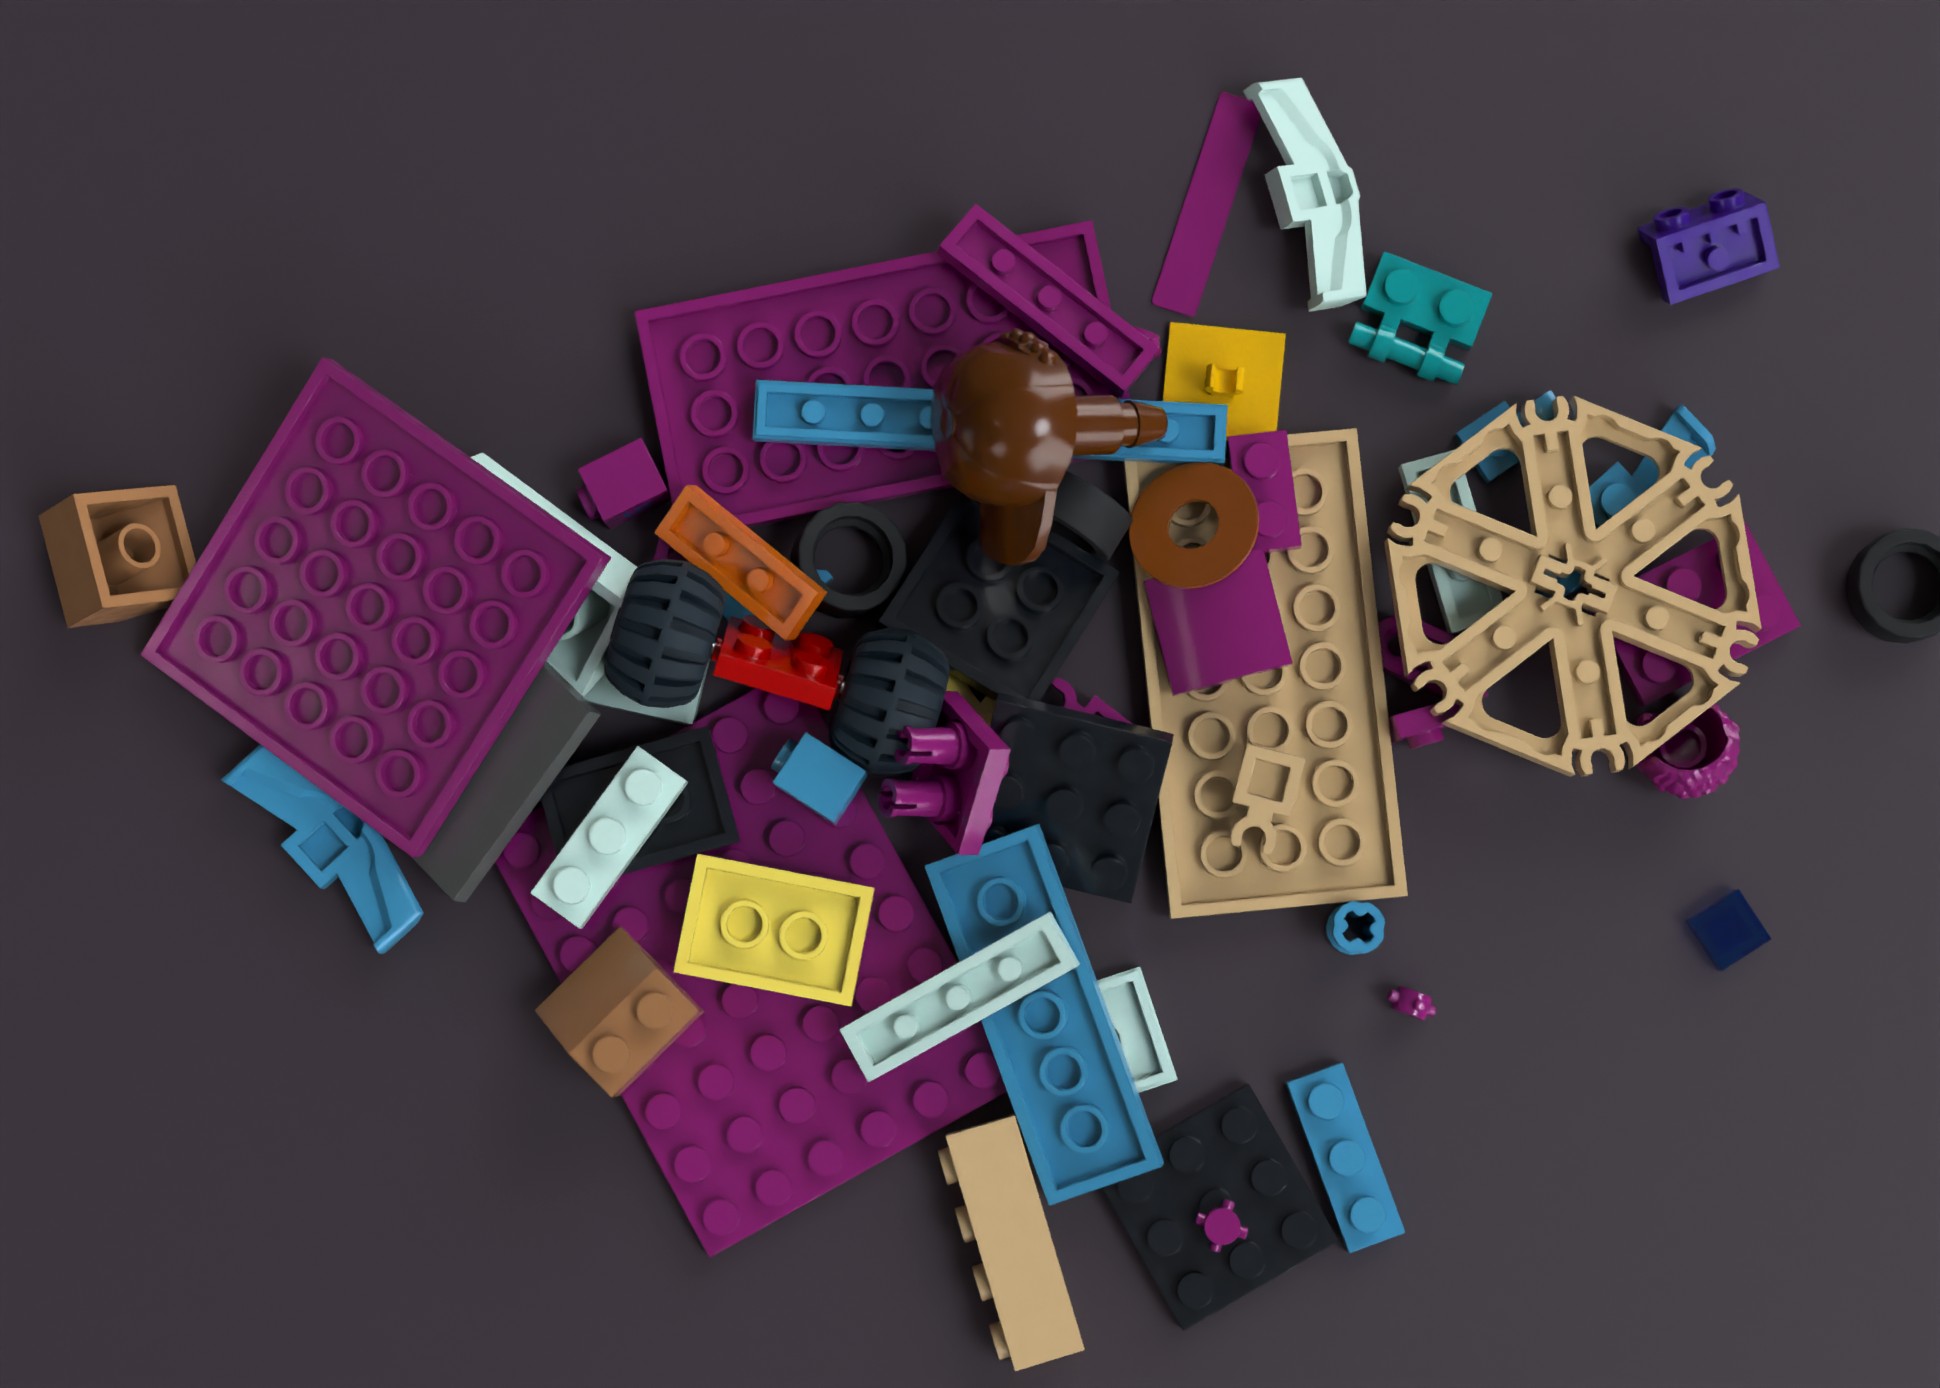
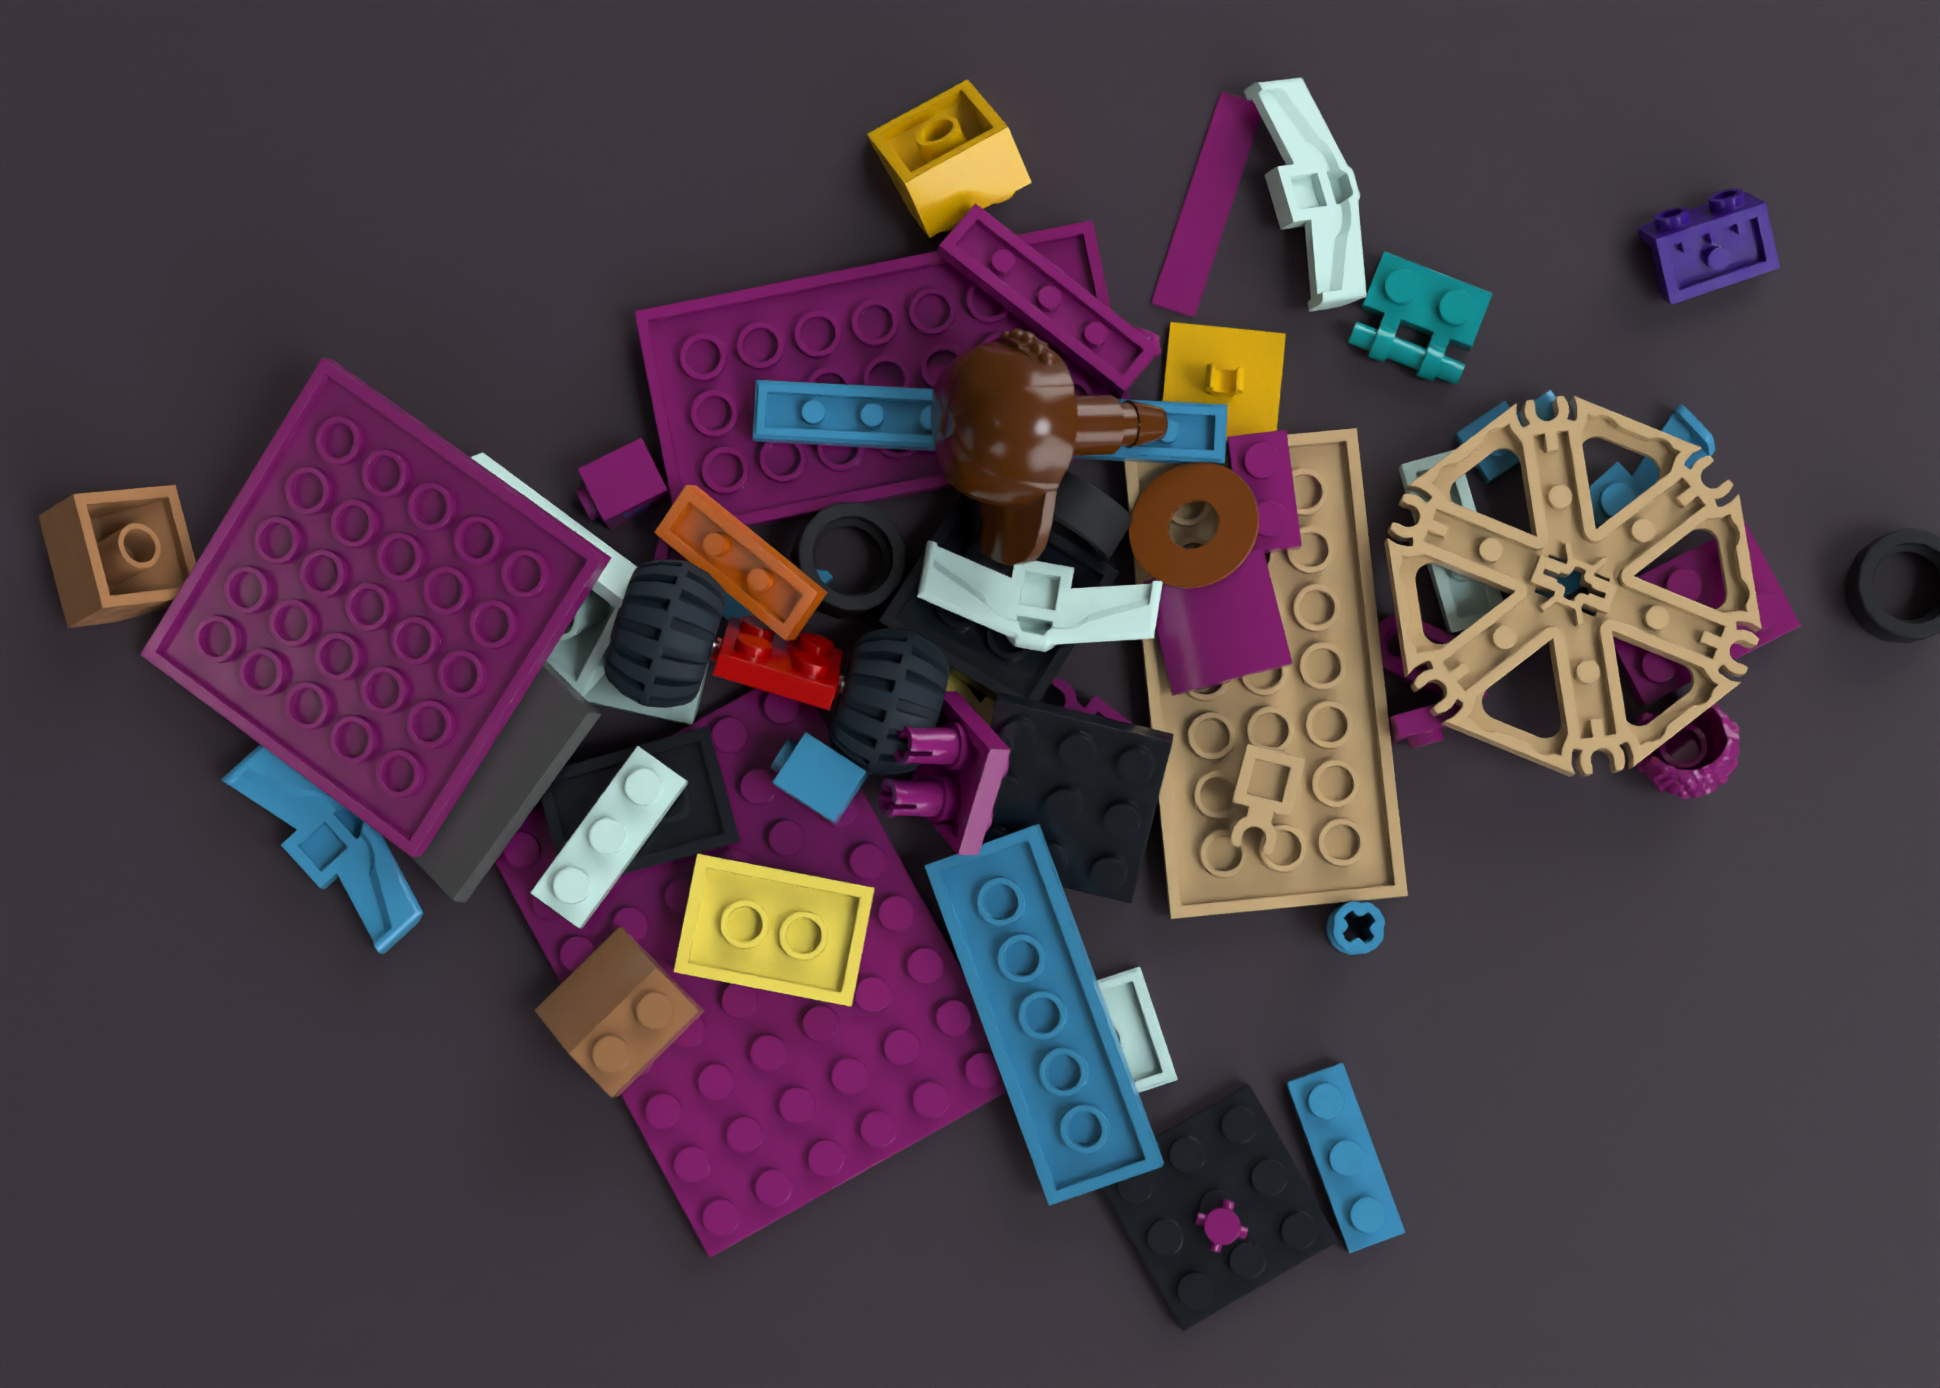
(950, 157): none -> yellow slope
(959, 996): light aqua plate -> none
(1013, 1241): tan brick -> none
(1038, 603): none -> light aqua plate
(1411, 1003): magenta piece -> none
(1728, 929): clear blue tile -> none

